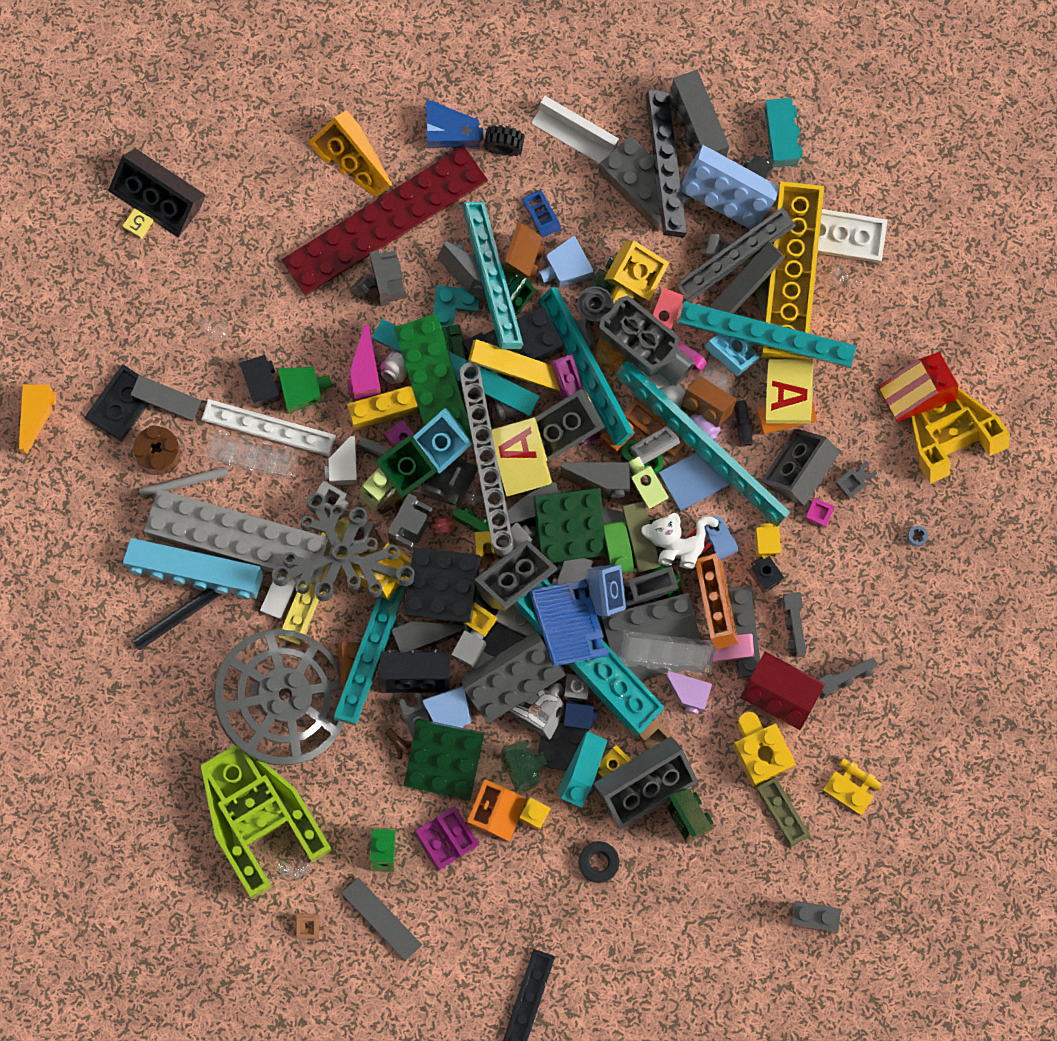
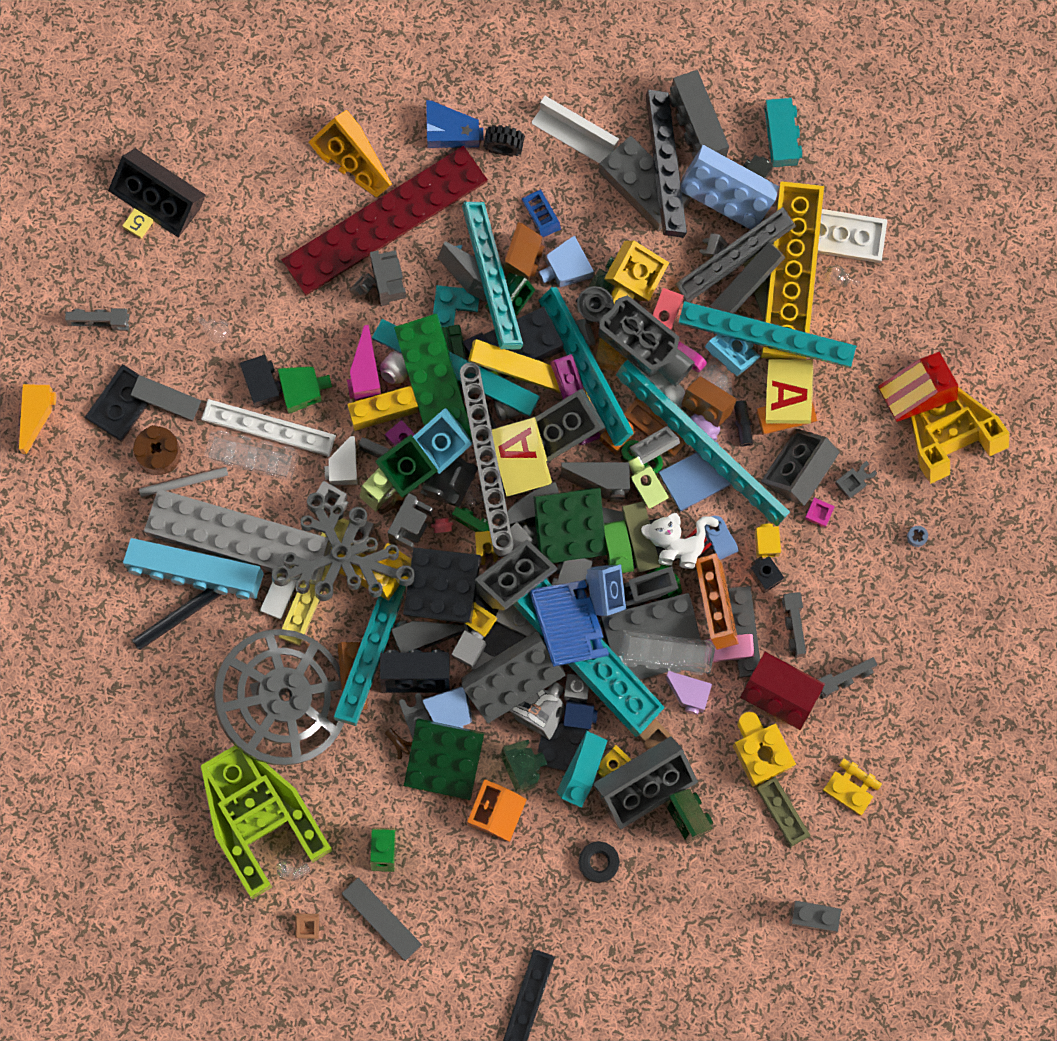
(116, 318): none -> dark grey plate
(454, 832): magenta slope -> none
(534, 814): yellow brick -> none

